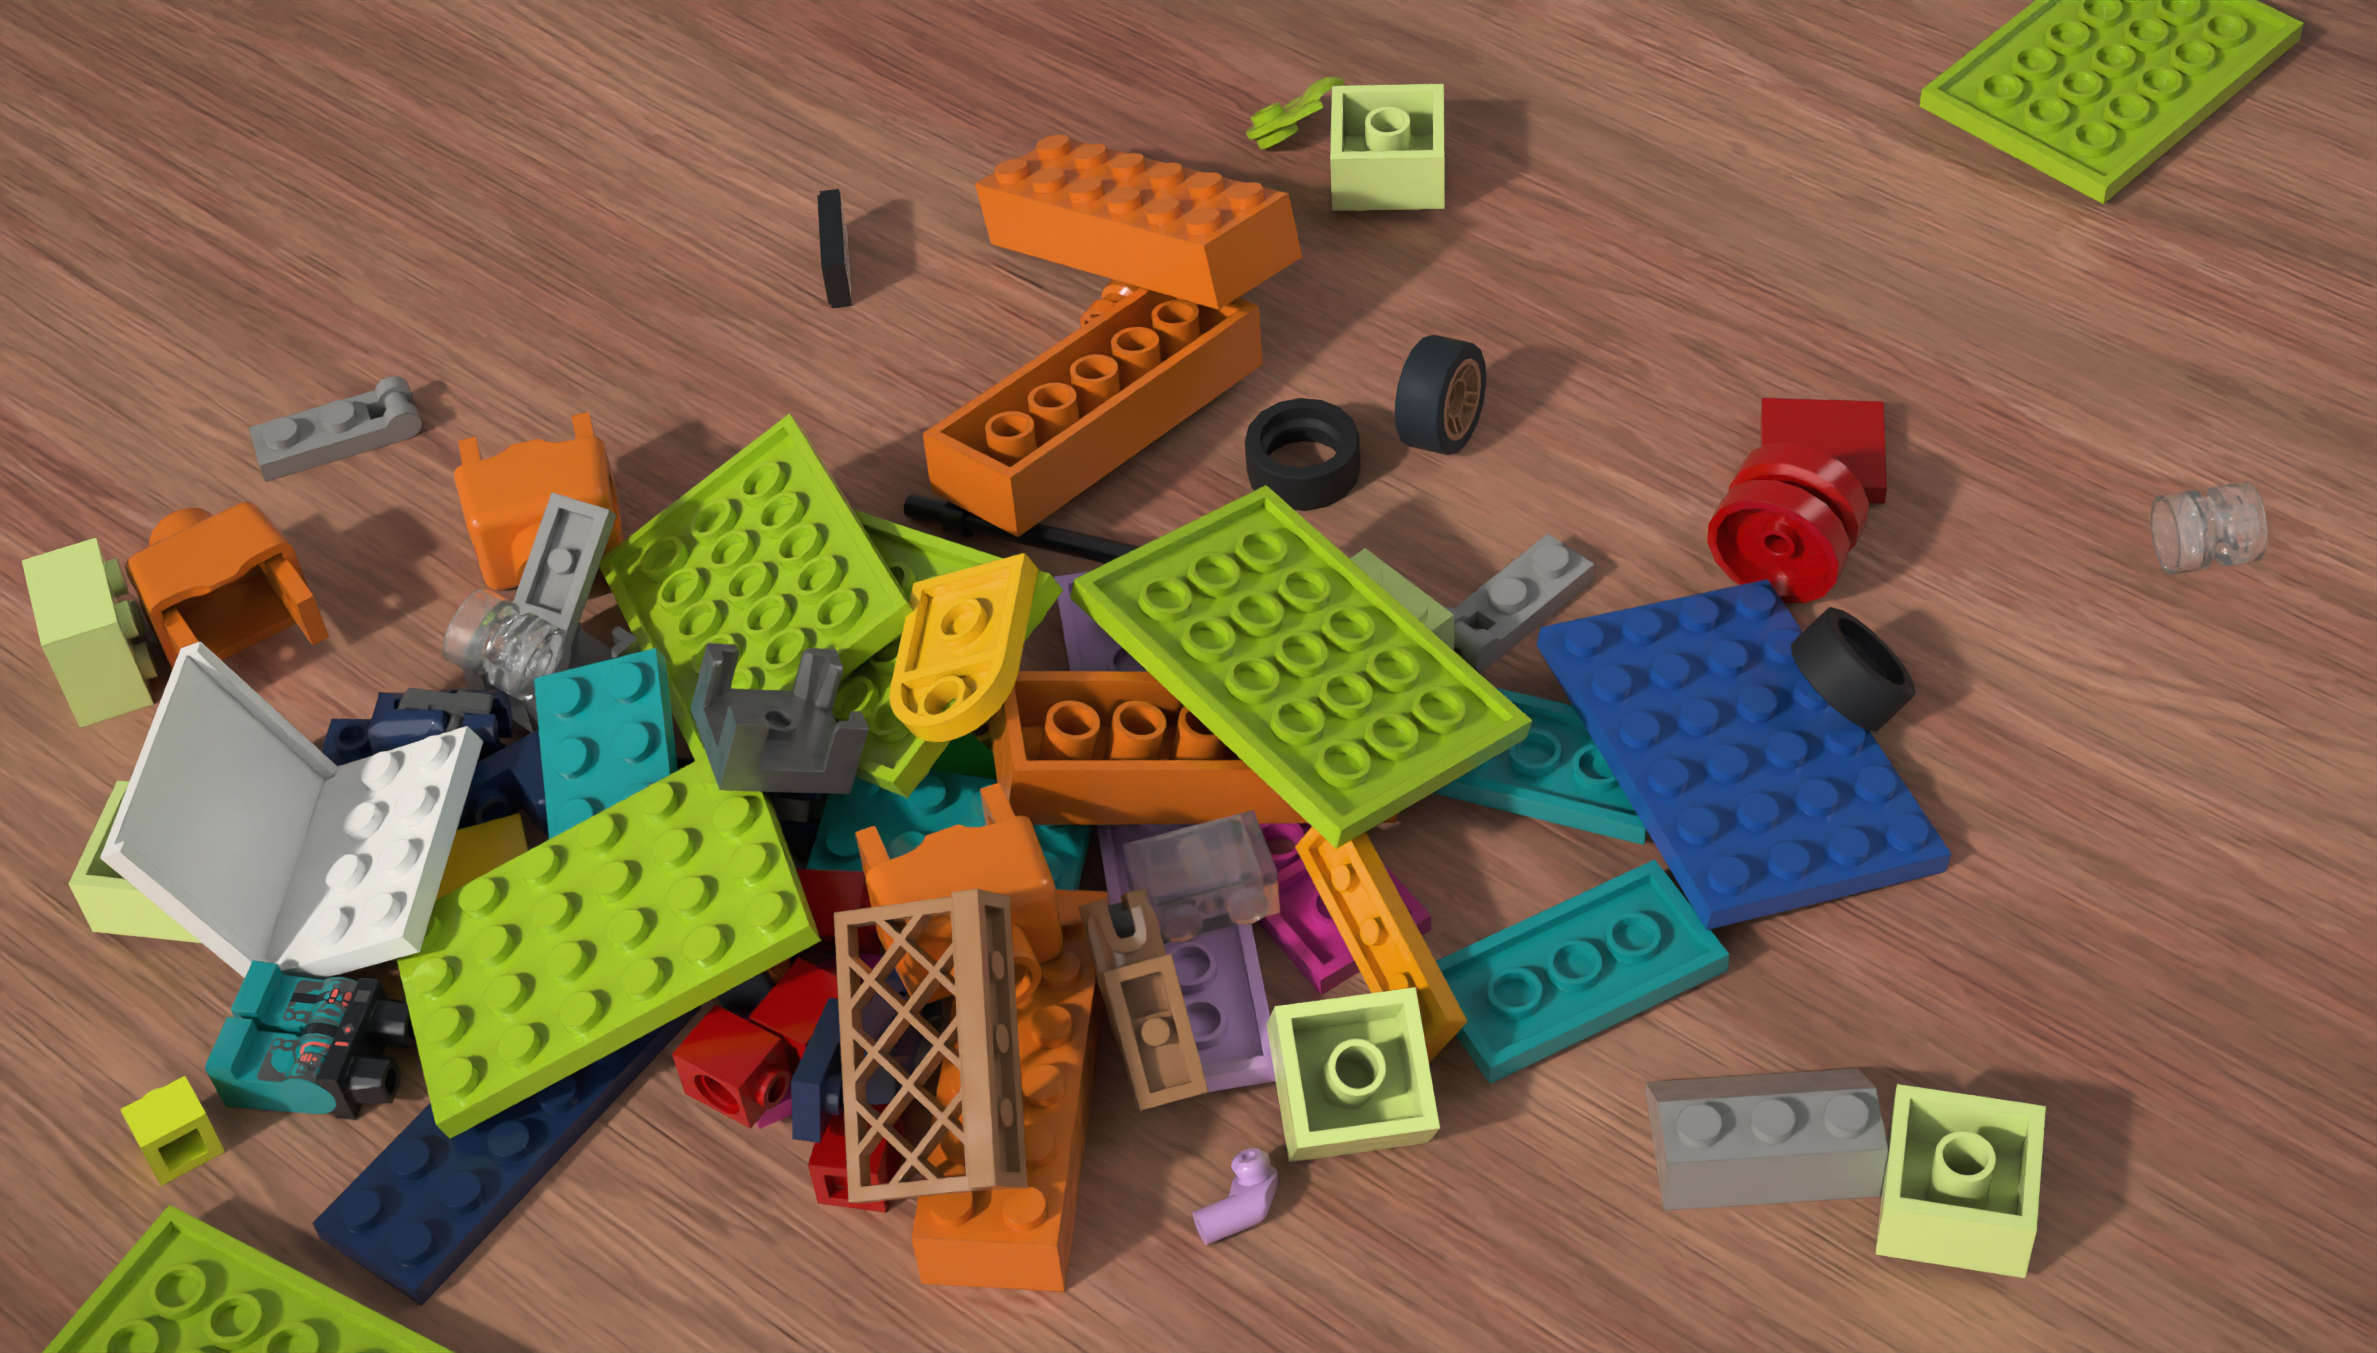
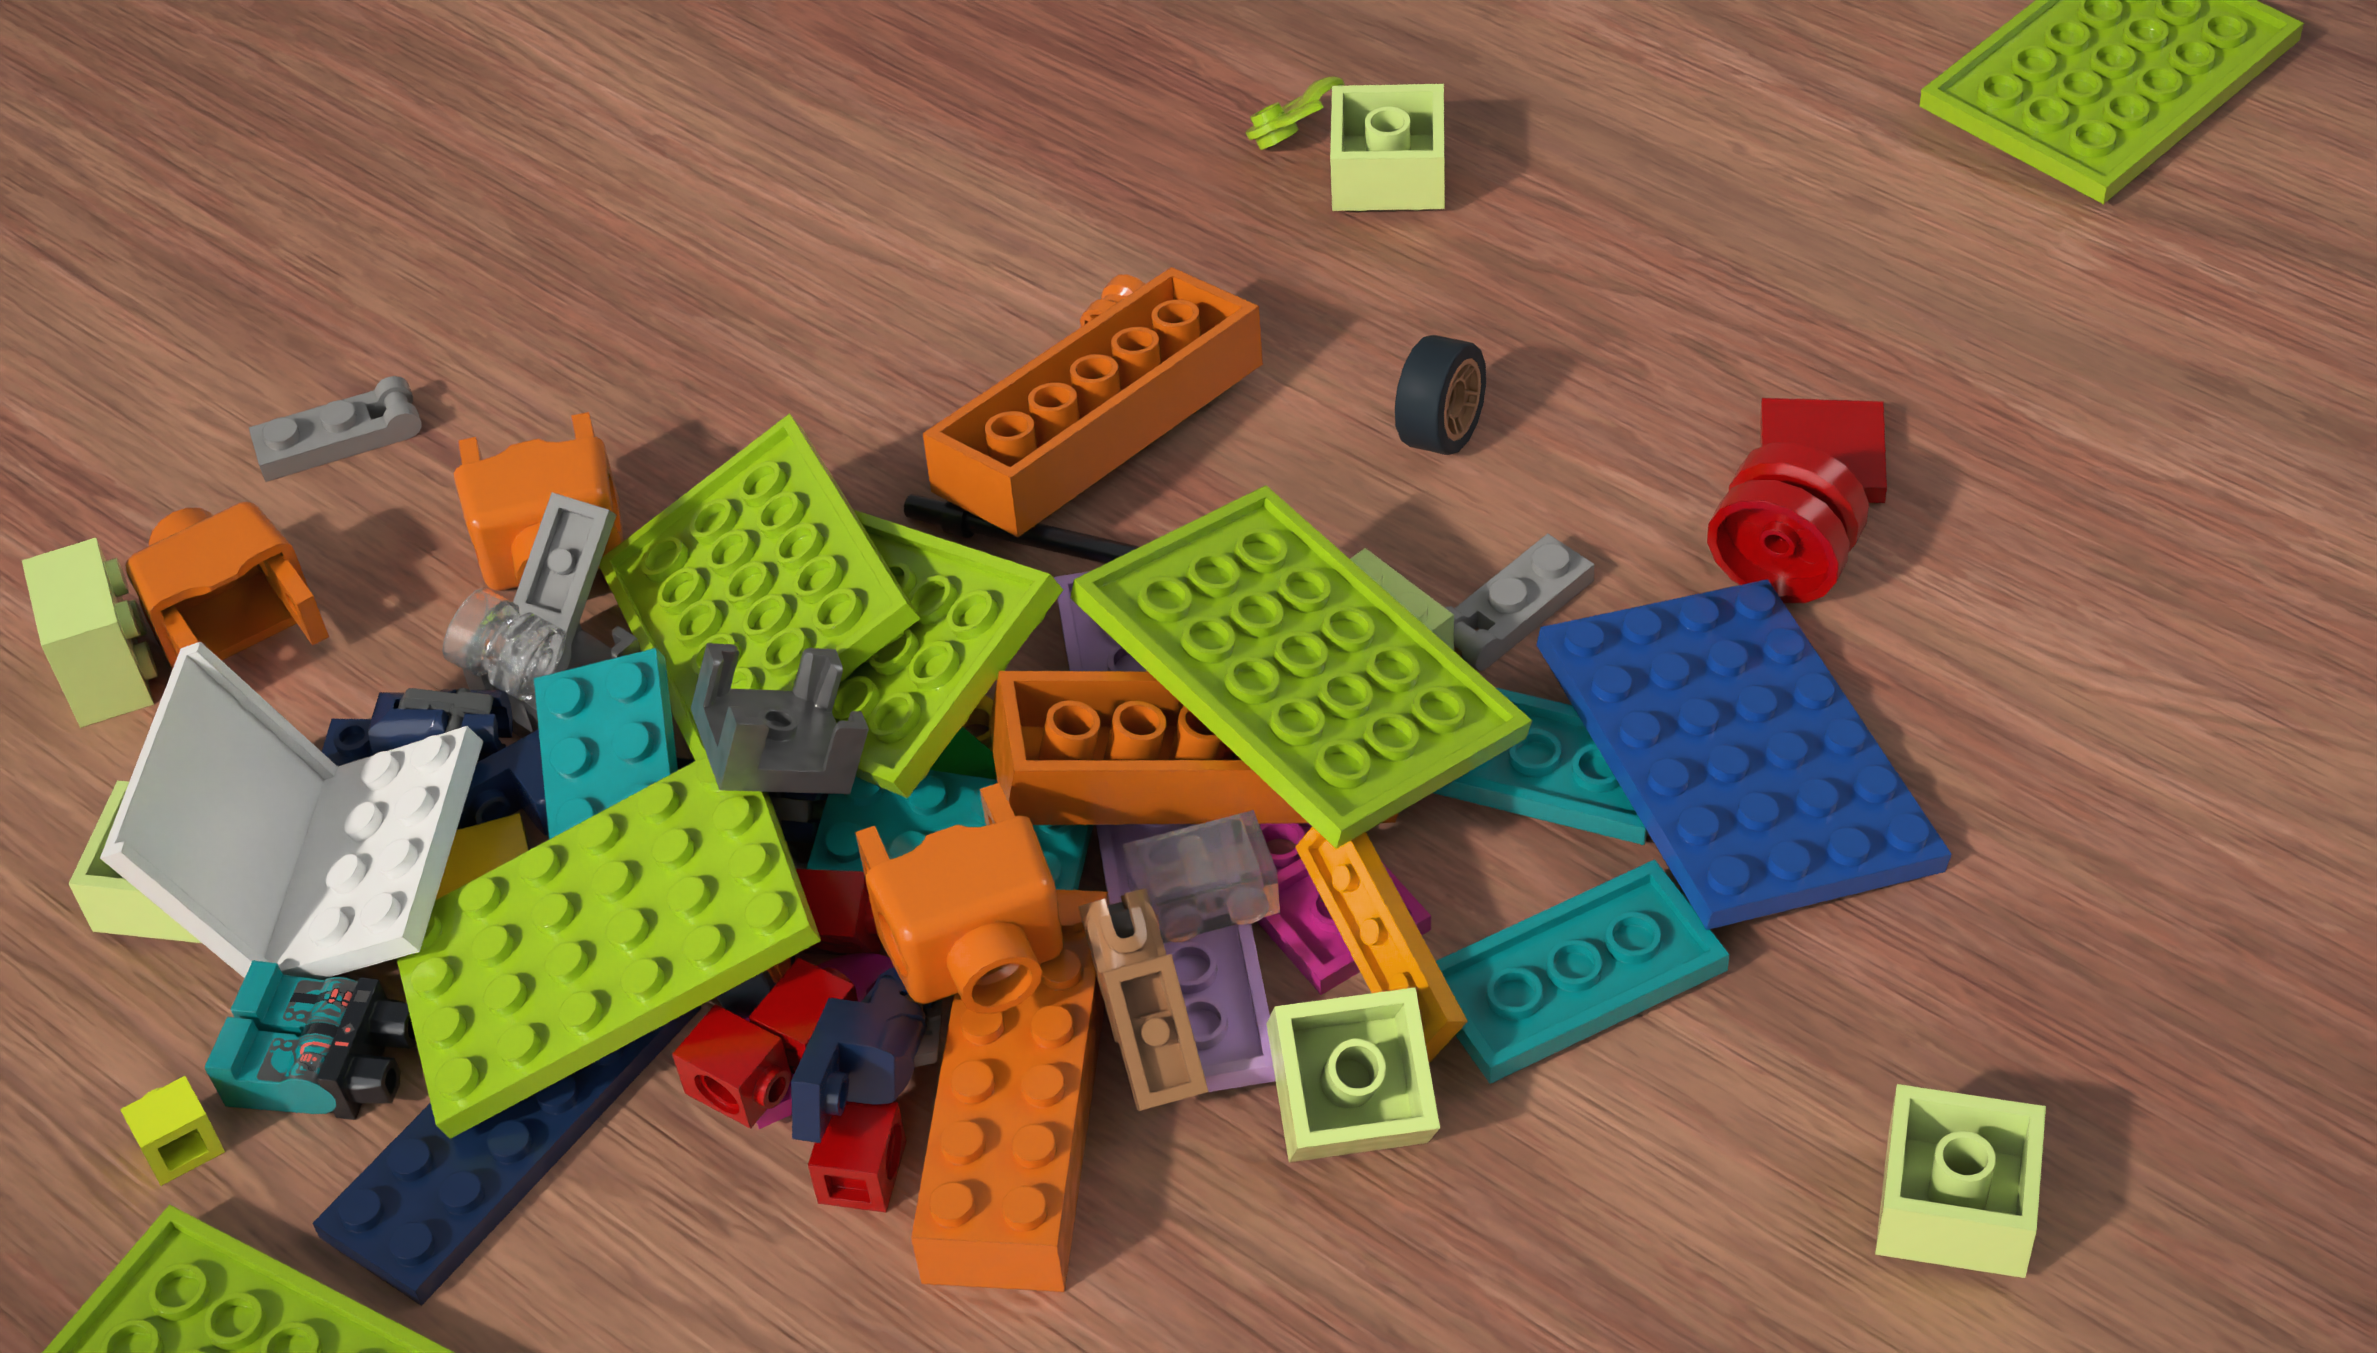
(834, 248): black tile -> none
(963, 646): yellow tile -> none
(986, 1043): medium nougat fence -> none
(1140, 220): orange brick -> none
(1247, 1199): lavender arm -> none
(1310, 422): black tyre -> none
(1767, 1139): light grey slope -> none
(1852, 669): black tyre -> none
(2198, 529): clear wheel -> none

